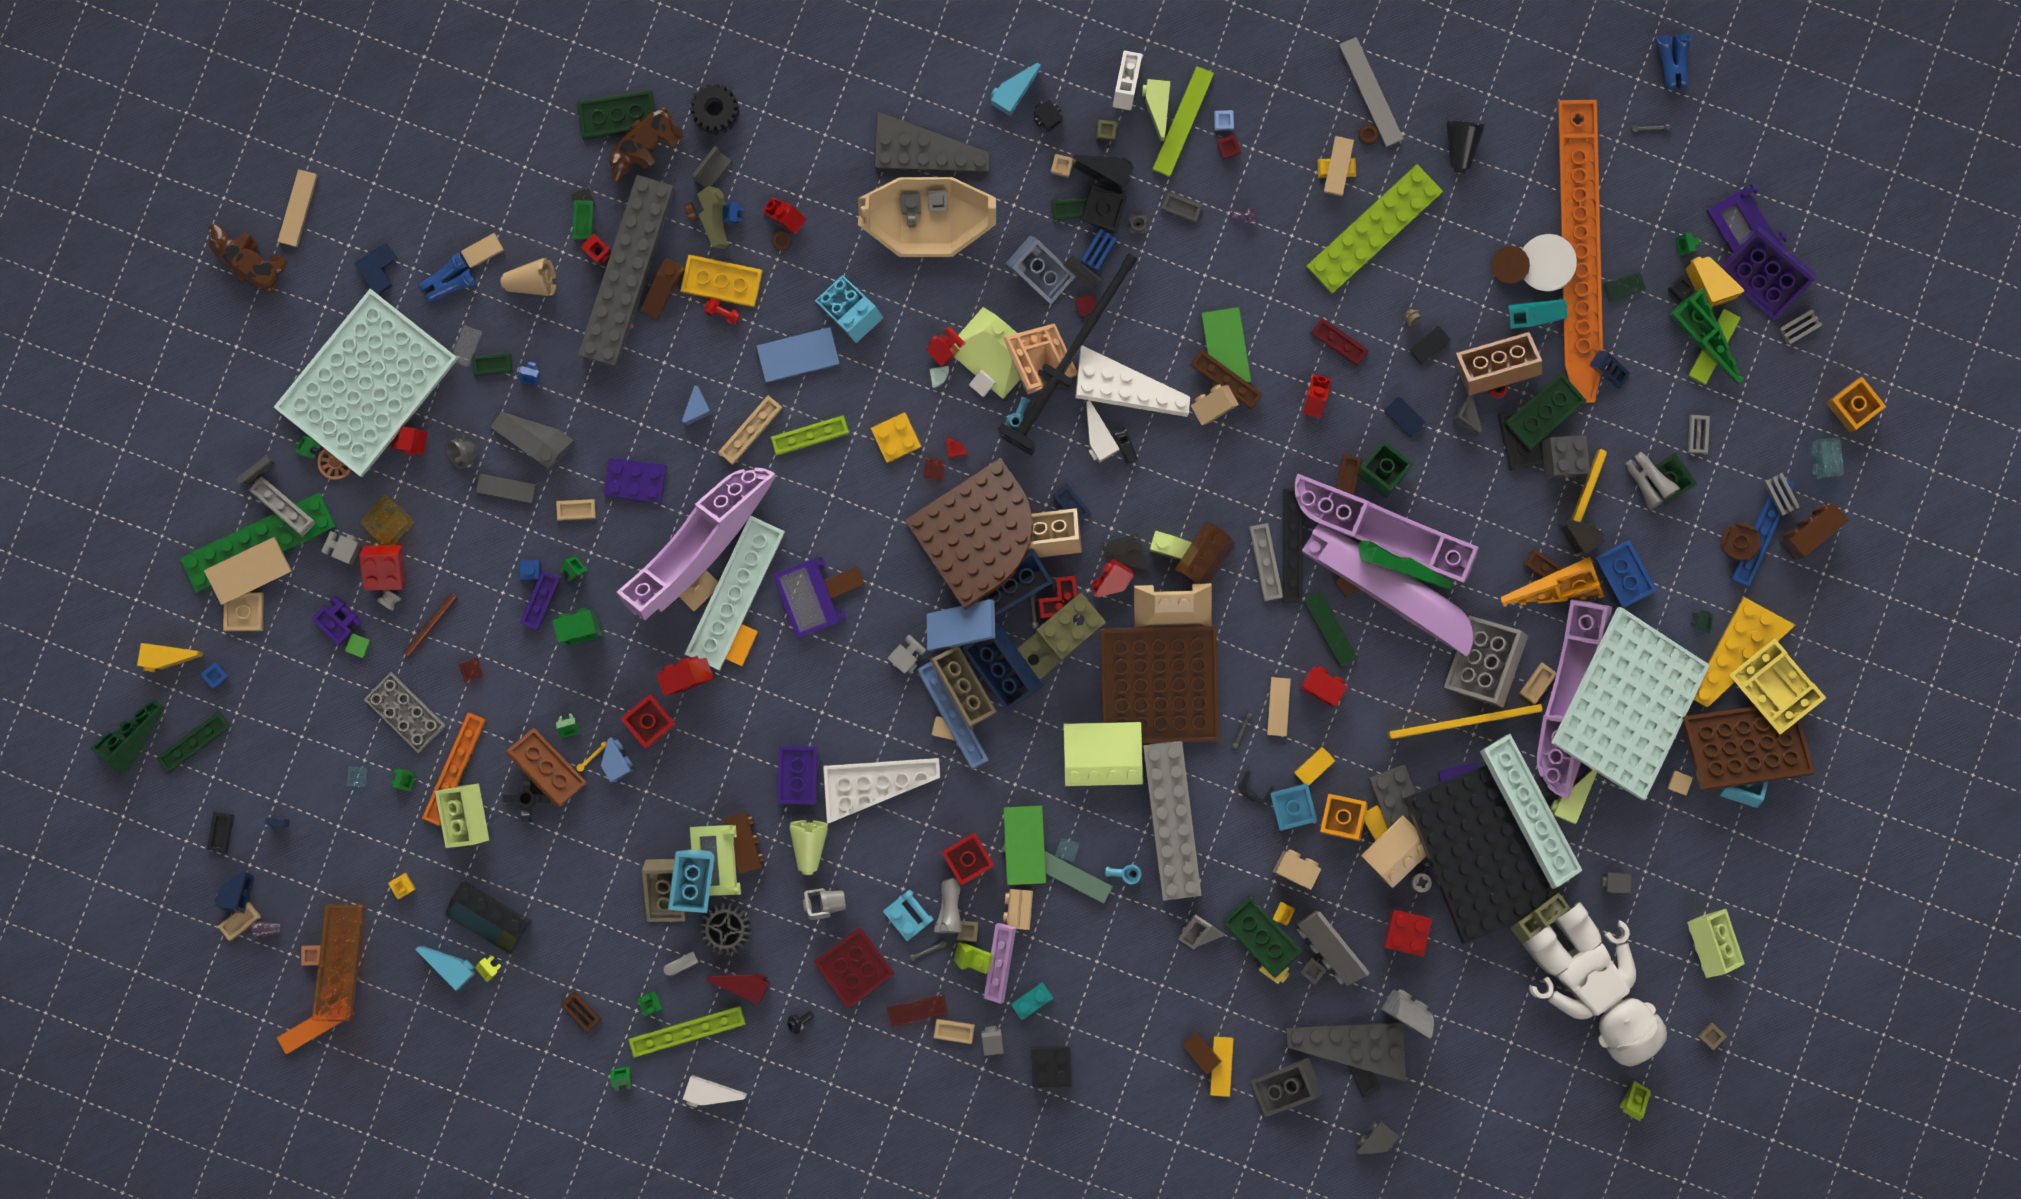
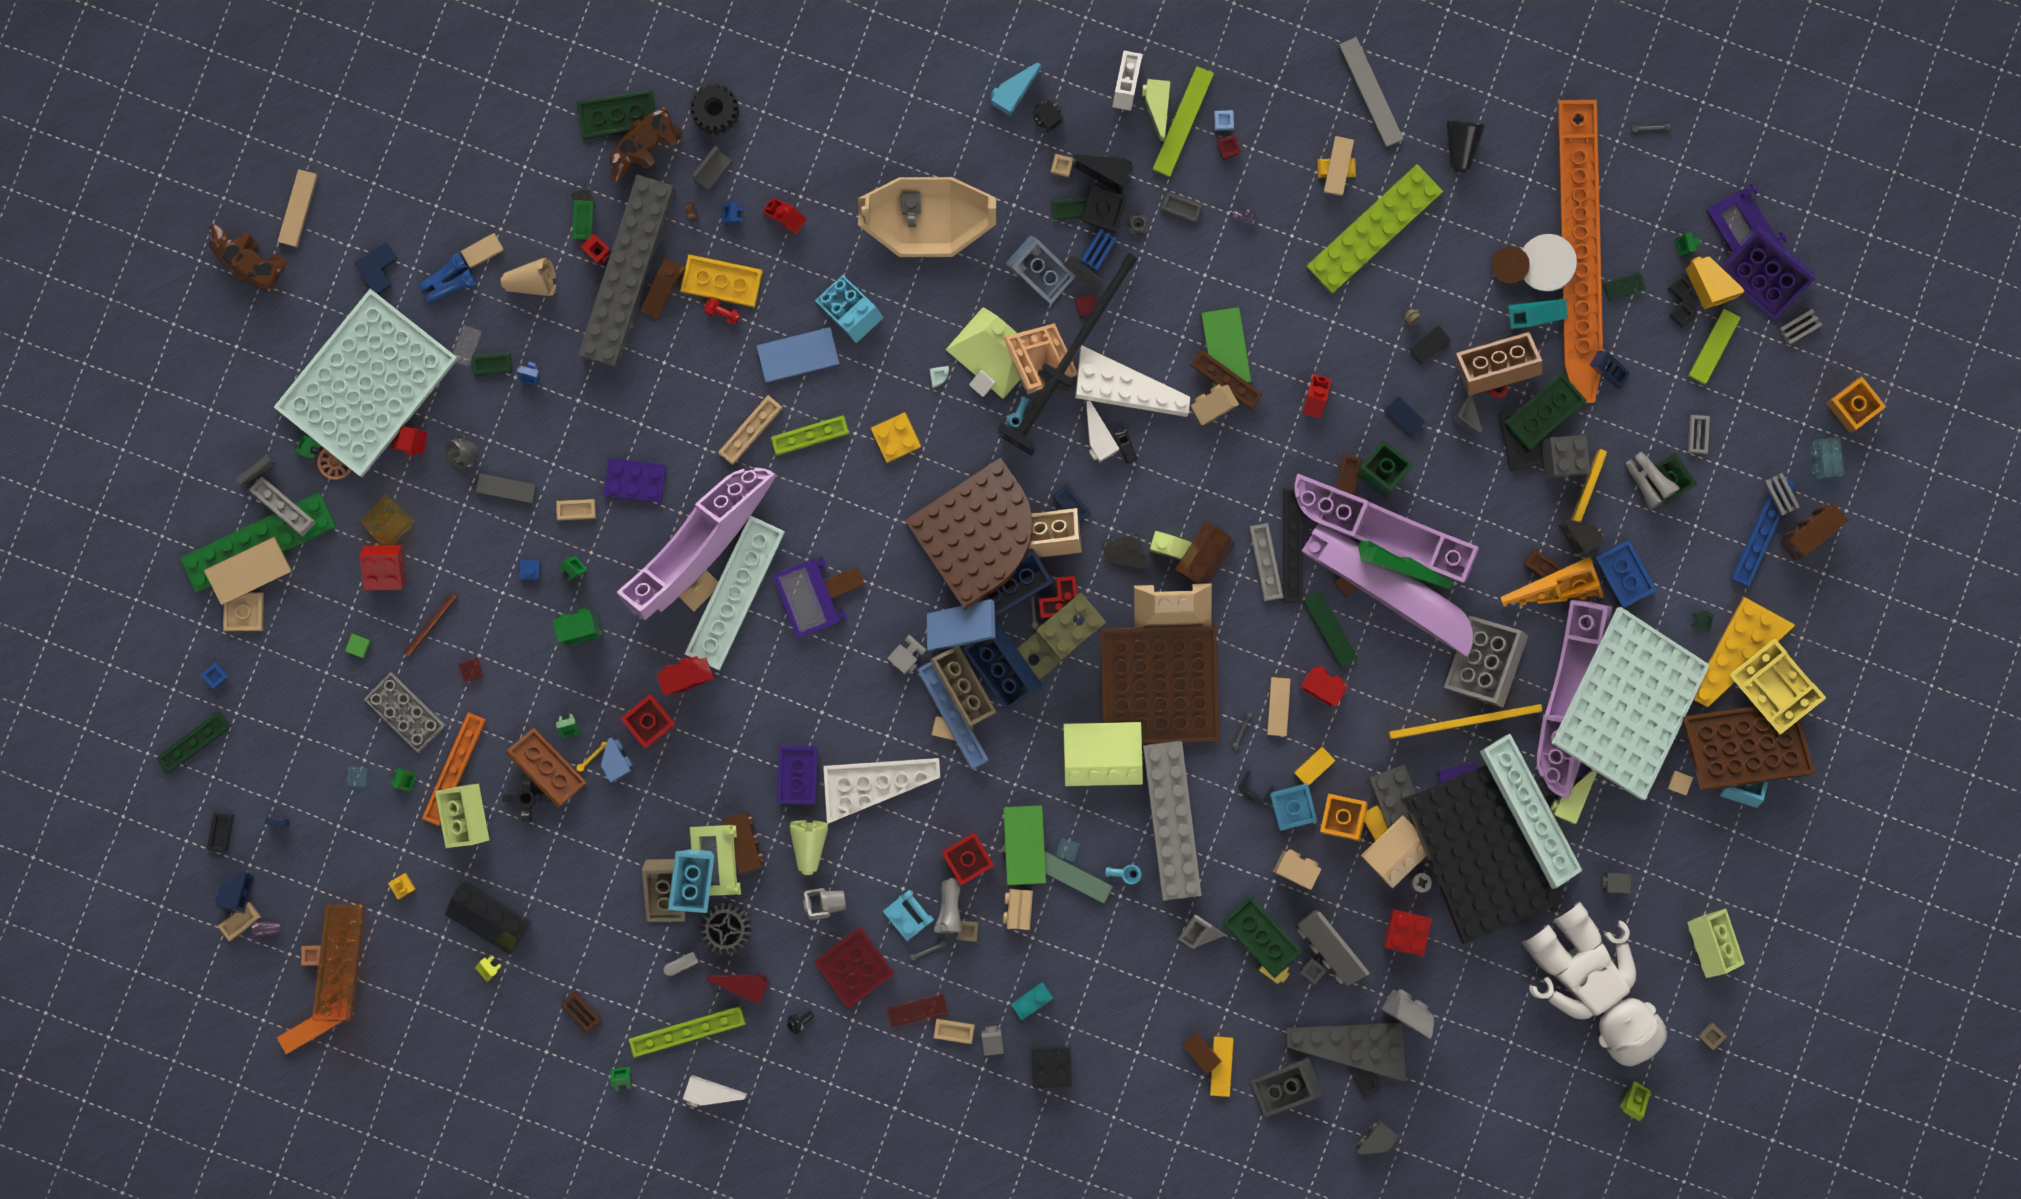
(123, 746): dark green wedge -> none
(162, 657): yellow slope -> none
(332, 624): dark purple plate -> none
(345, 549): light grey brick -> none
(389, 599): light grey wheel -> none
(452, 969): medium azure slope -> none
(537, 440): dark grey wedge -> none
(540, 600): dark purple plate -> none
(650, 1003): green tile -> none
(696, 408): medium blue slope -> none
(712, 216): olive slope -> none
(741, 645): light orange tile -> none
(781, 241): reddish brown tile -> none
(915, 148): dark grey wing -> none
(934, 469): clear red tile -> none
(937, 200): dark grey plate -> none
(943, 348): red brick -> none
(955, 448): red tile -> none
(972, 957): lime slope -> none
(1000, 965): lavender plate -> none
(1106, 130): olive tile -> none
(1113, 579): red slope -> none
(1283, 913): yellow tile -> none
(1339, 342): dark red tile -> none
(1368, 134): reddish brown tile -> none
(1538, 683): tan tile -> none
(1540, 918): olive slope -> none
(1680, 51): blue piece -> none
(1698, 321): green wedge -> none
(1741, 542): reddish brown tile -> none

